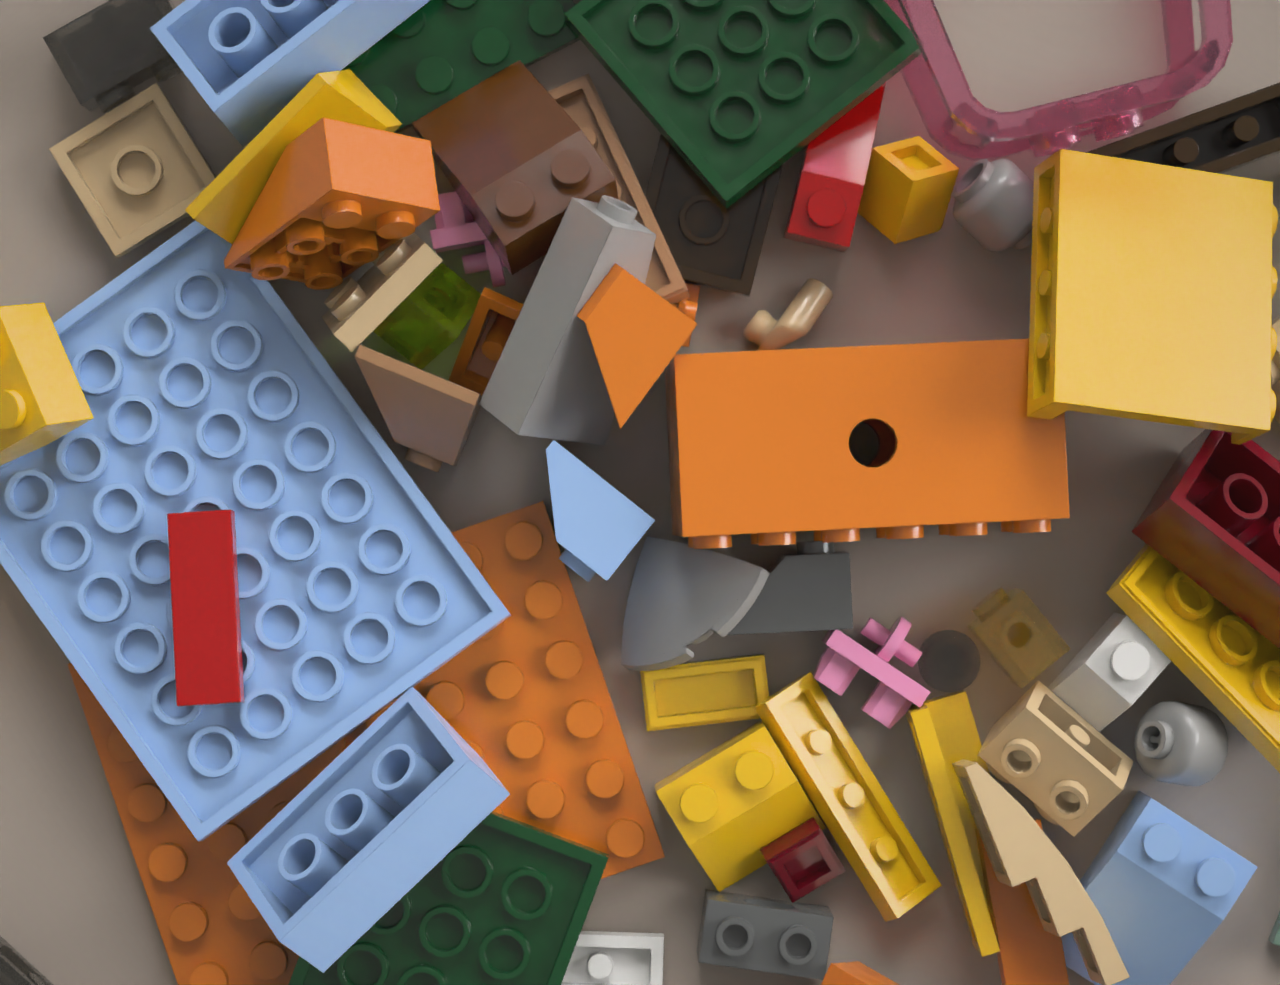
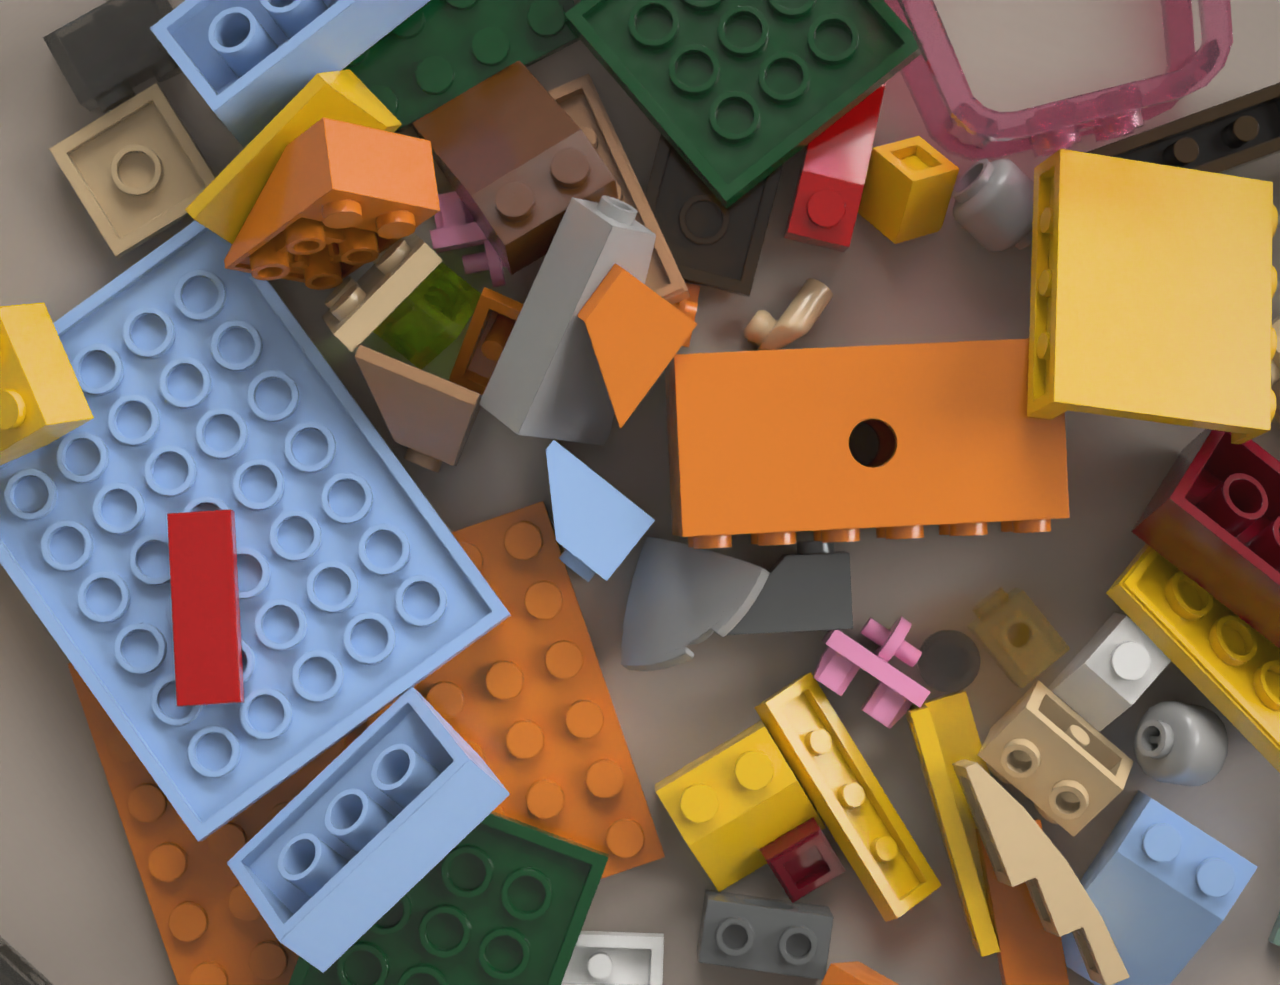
(704, 692): yellow tile -> none

